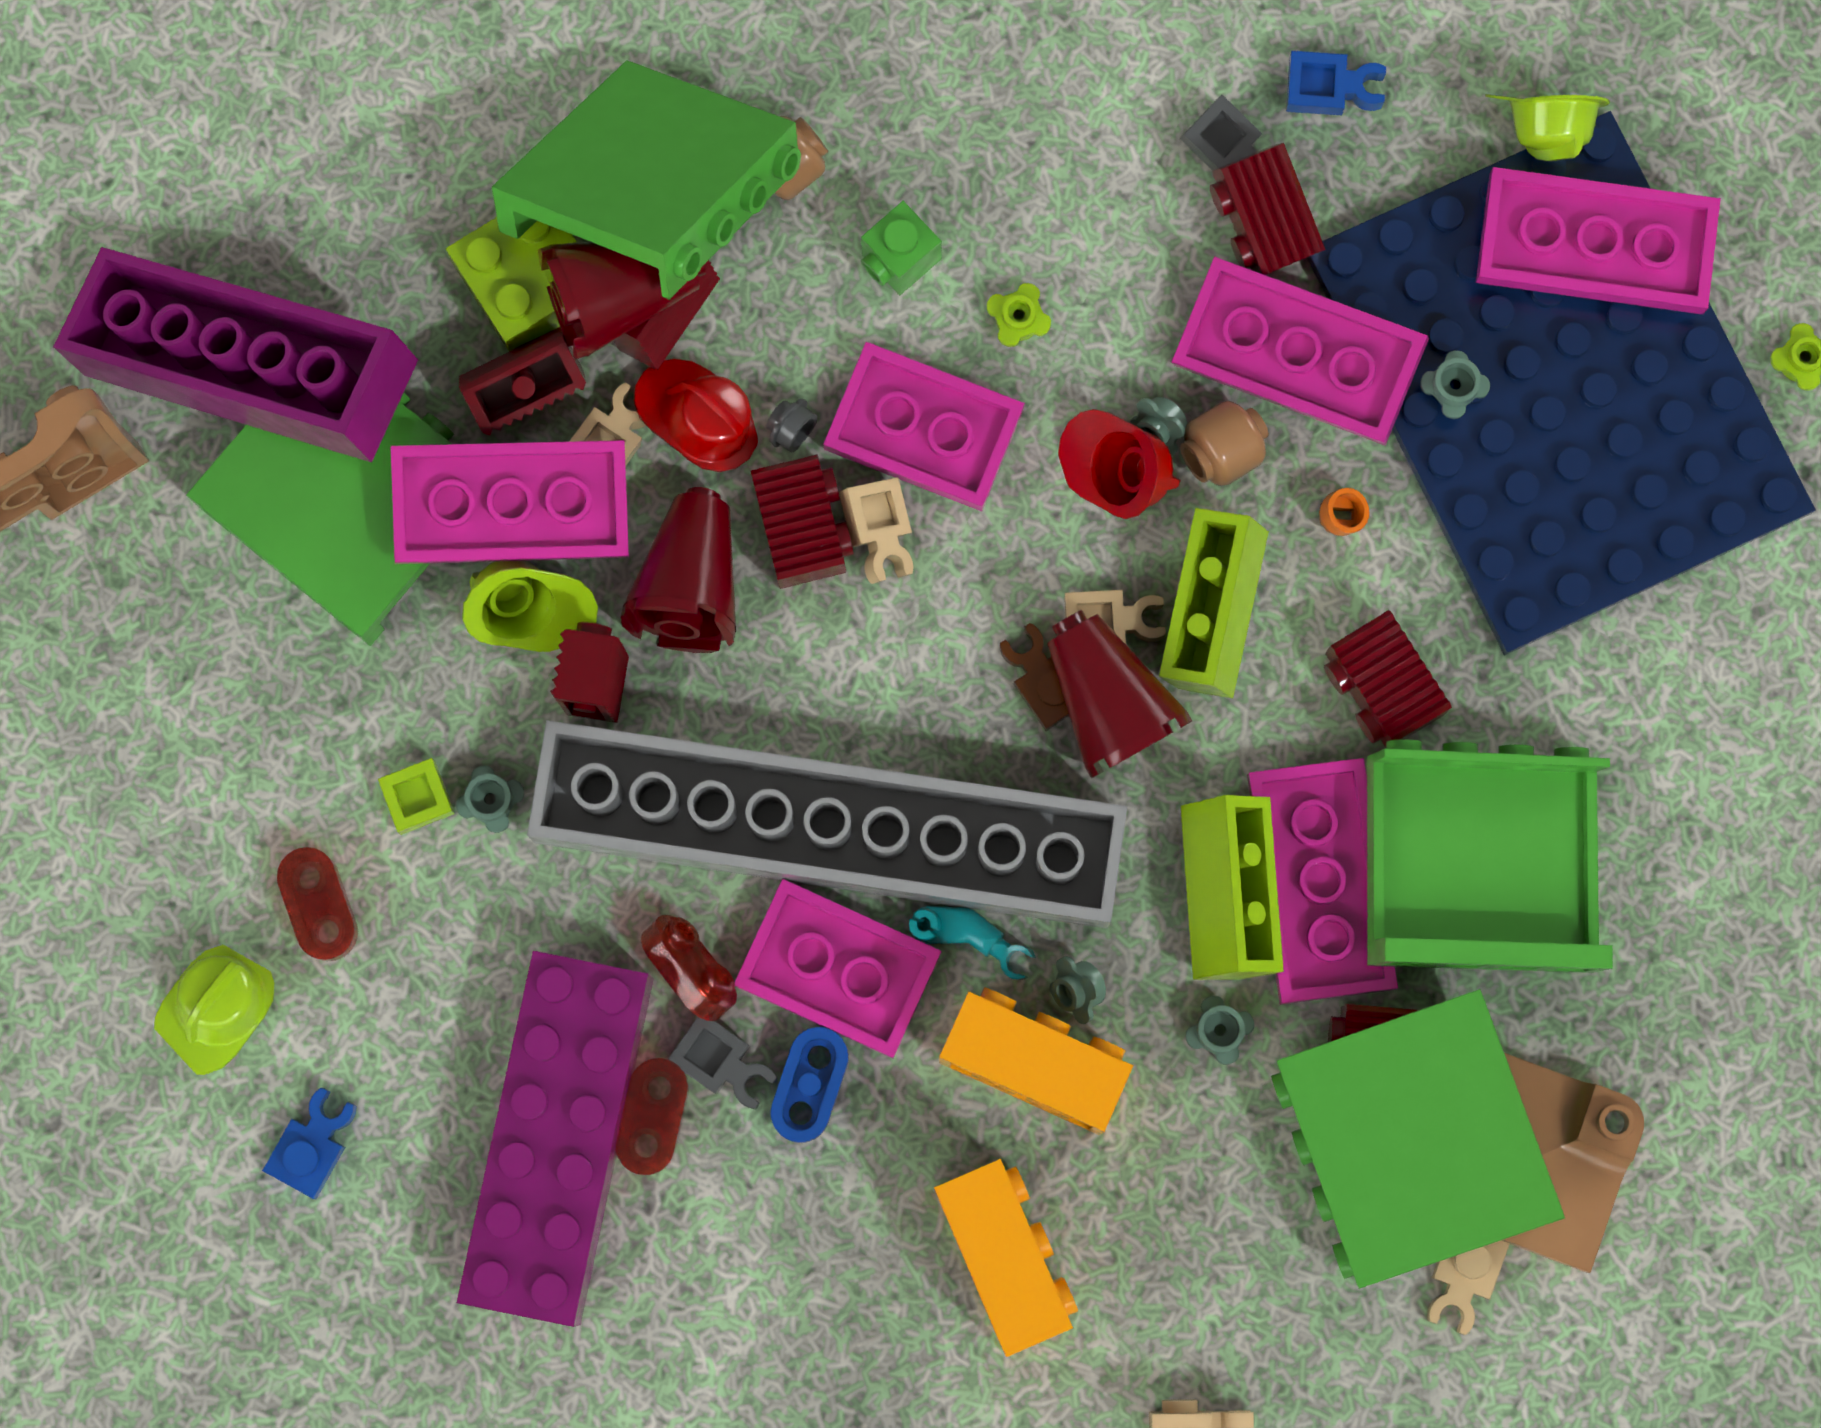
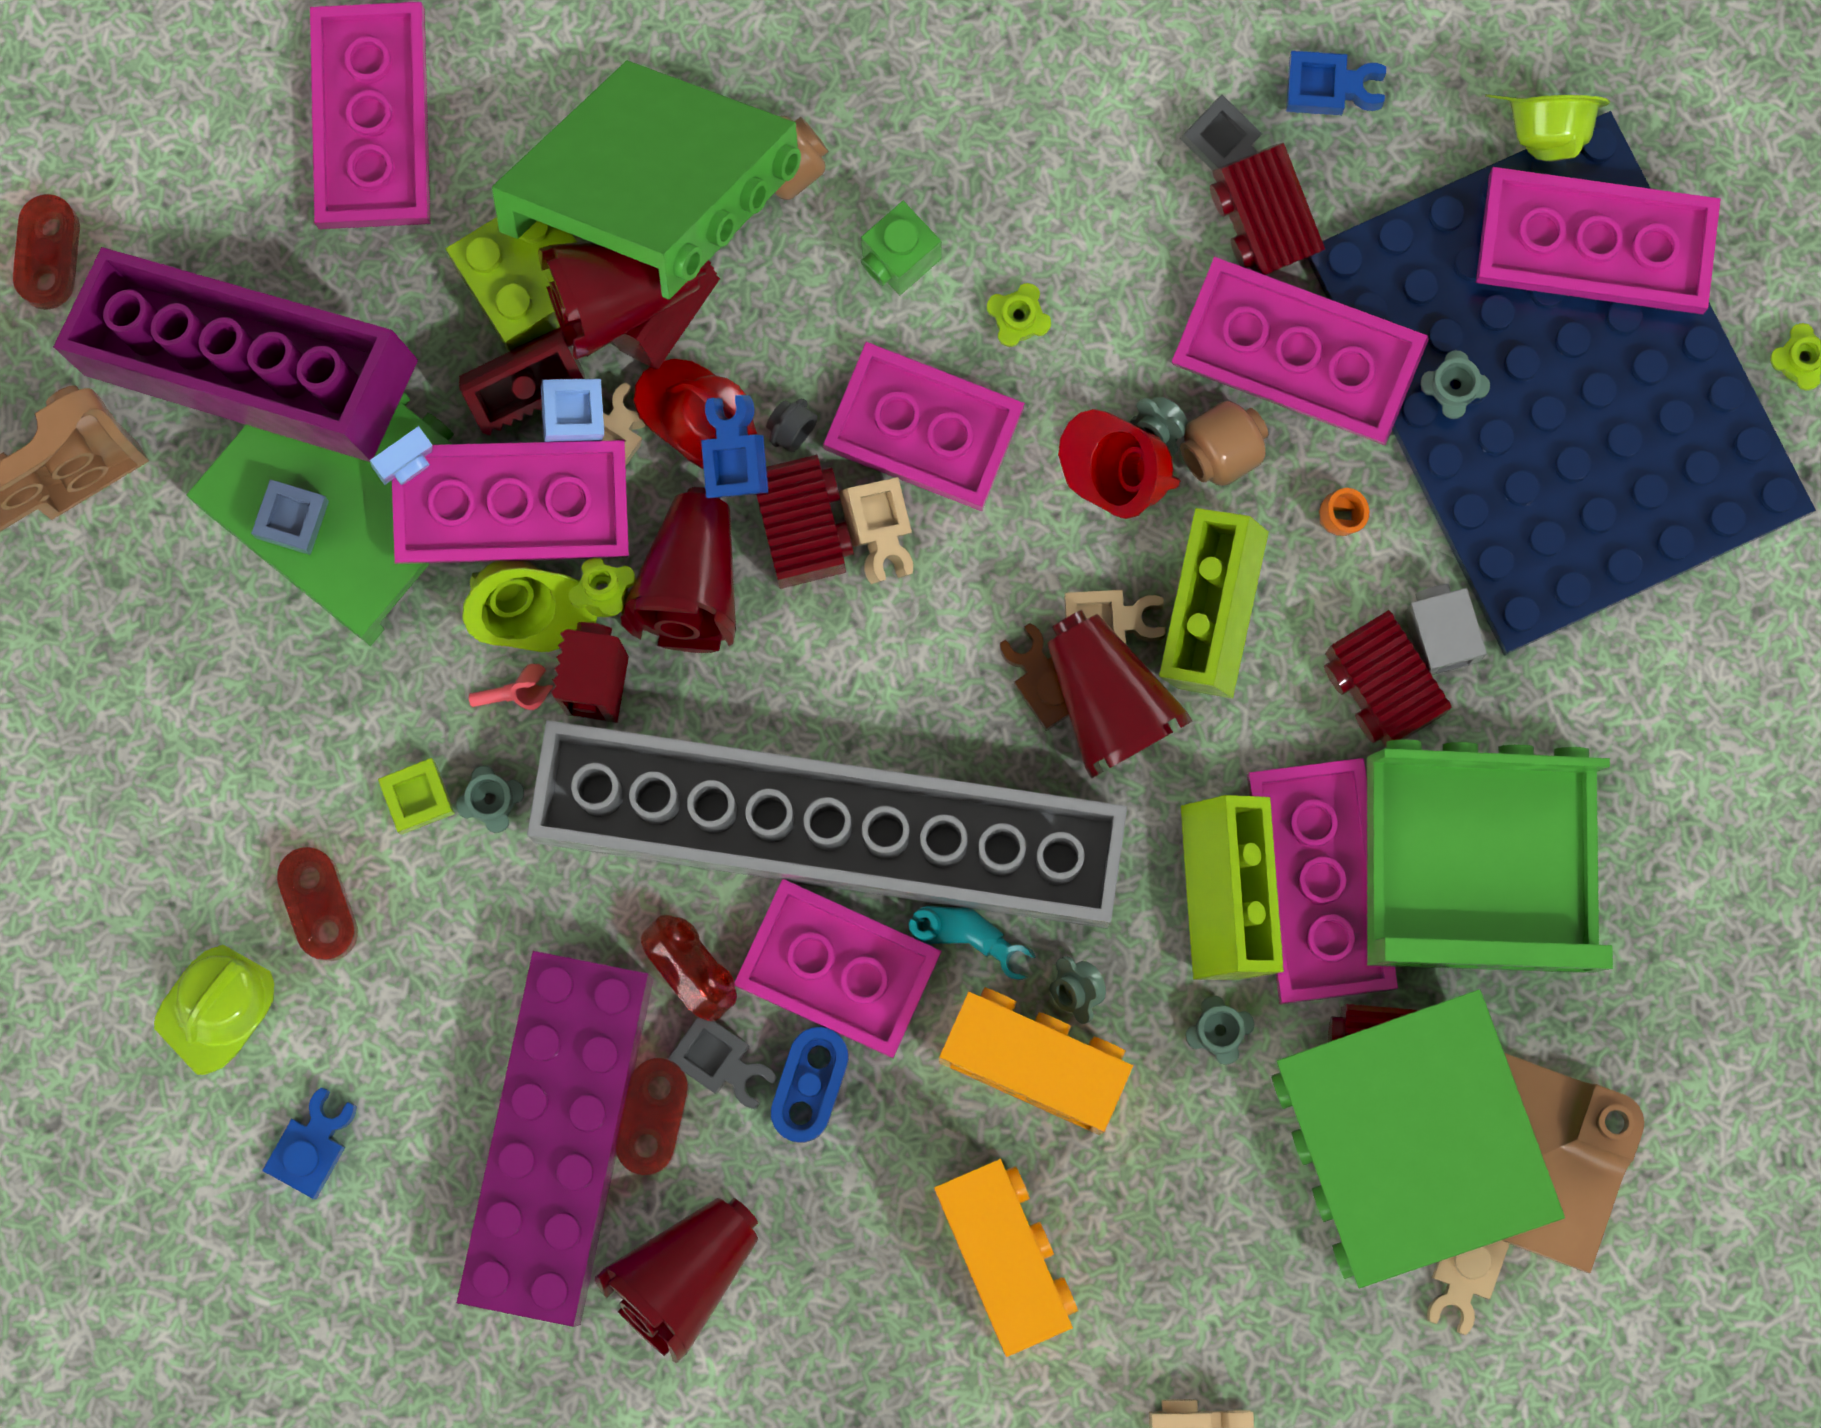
(44, 254): none -> clear red plate
(290, 517): none -> sand blue plate
(369, 115): none -> dark pink plate
(403, 458): none -> light blue plate
(523, 692): none -> coral hand
(572, 410): none -> light blue plate
(606, 601): none -> lime plate
(681, 1275): none -> dark red cone
(735, 460): none -> blue plate
(1445, 629): none -> light grey brick

